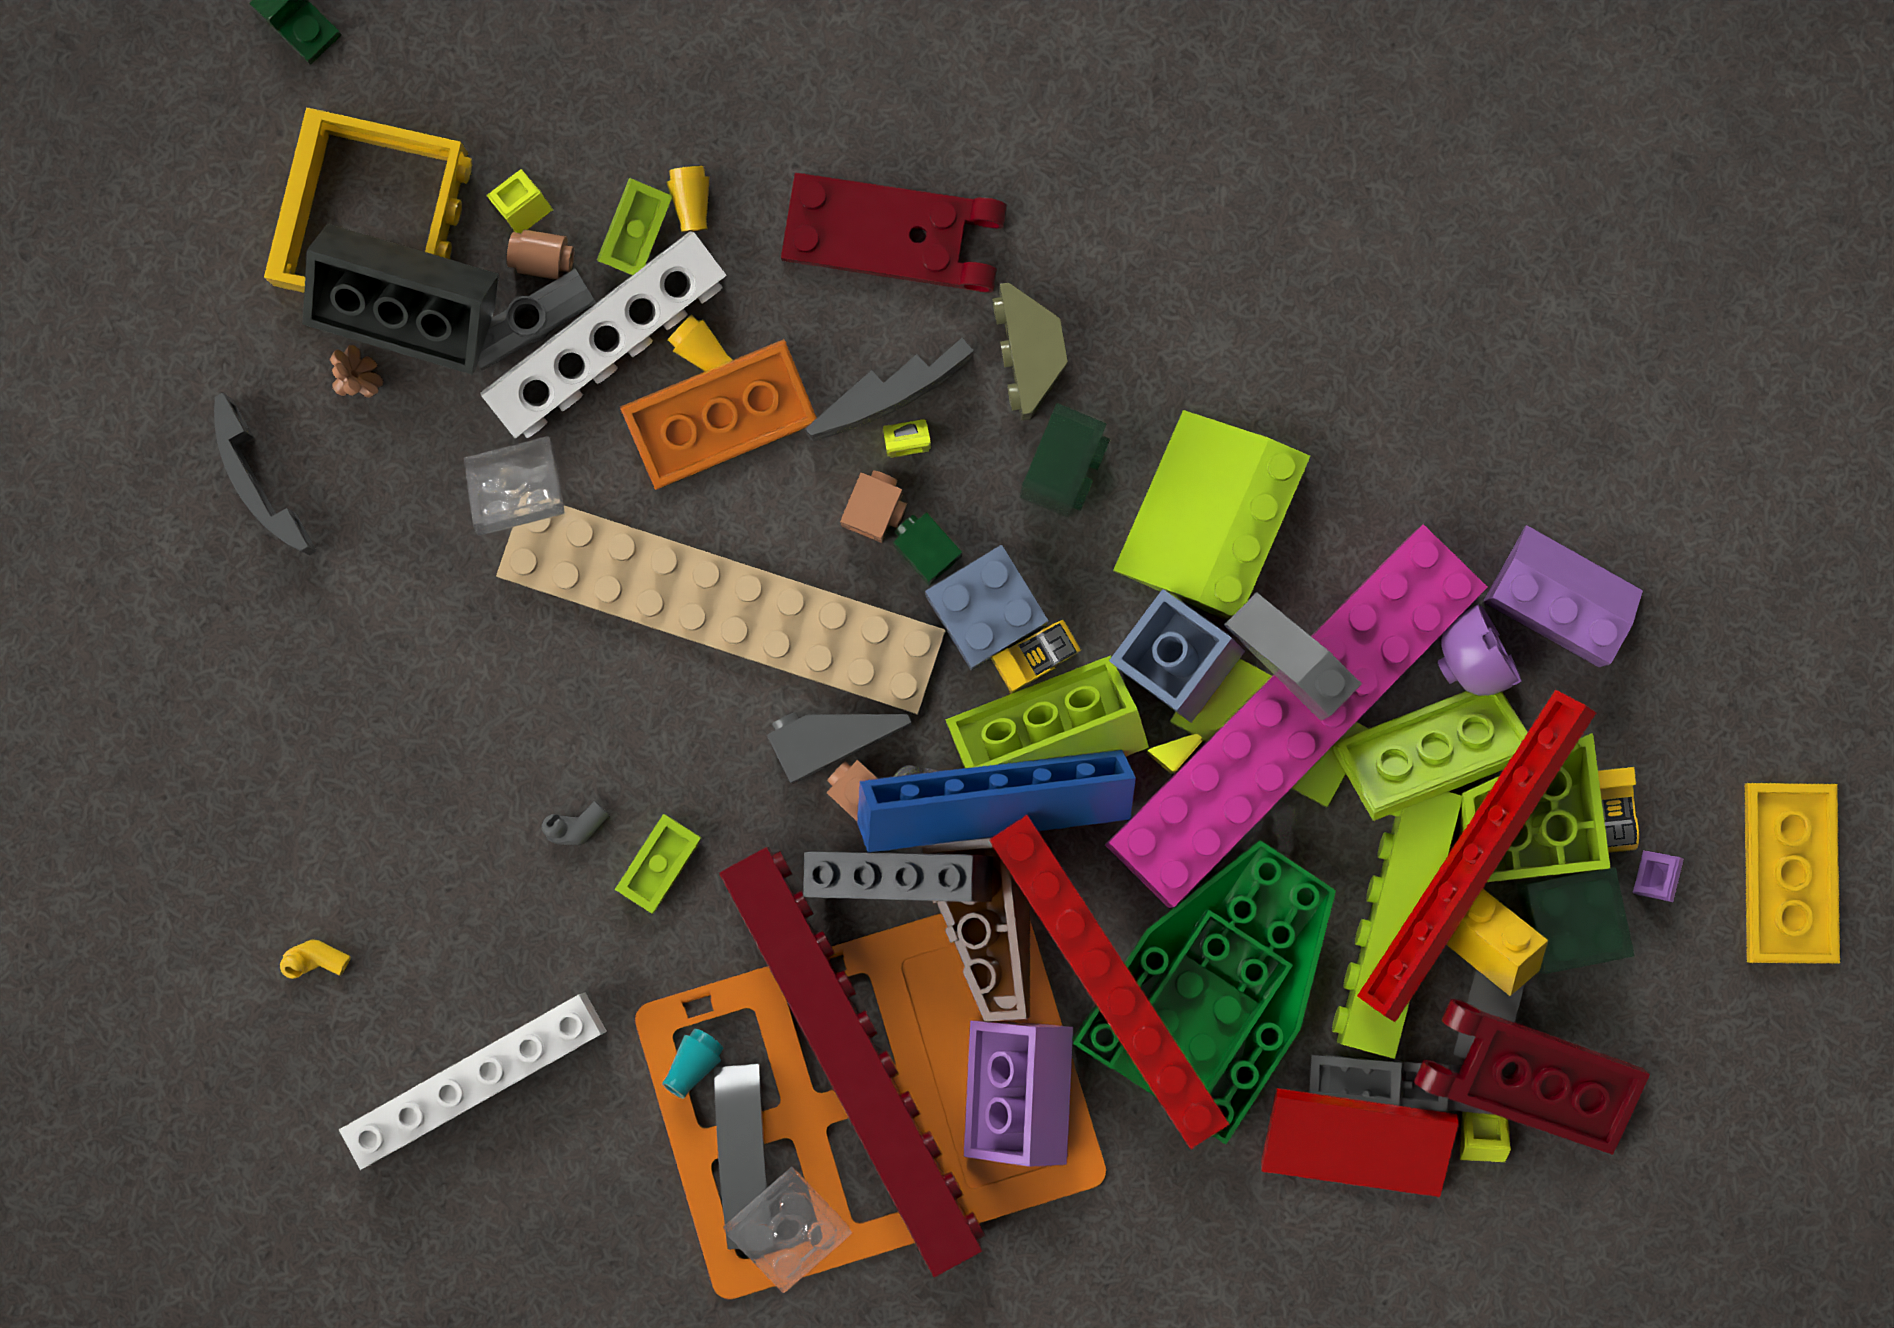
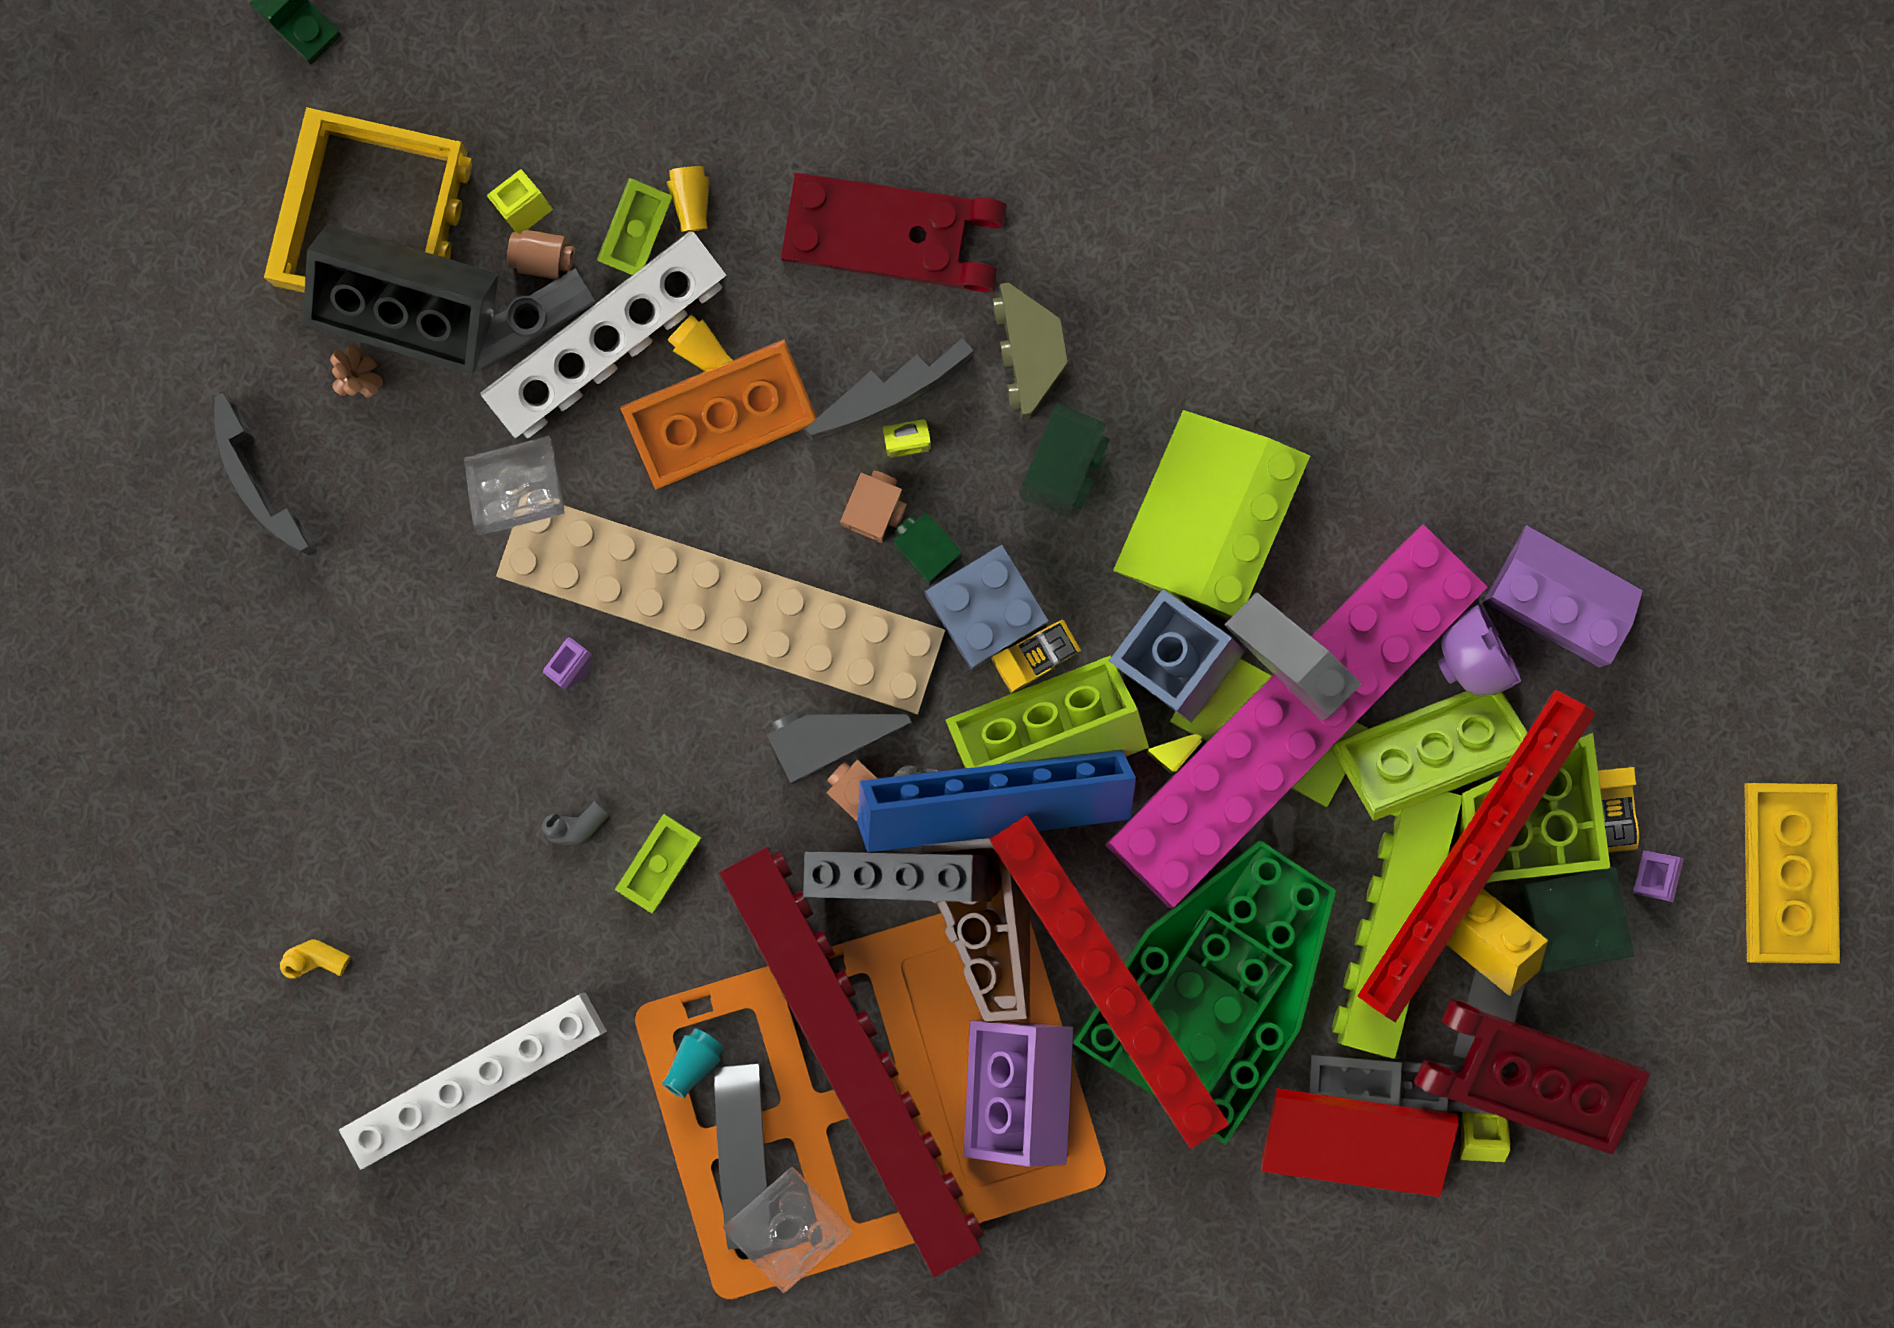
(569, 664): none -> medium lavender slope

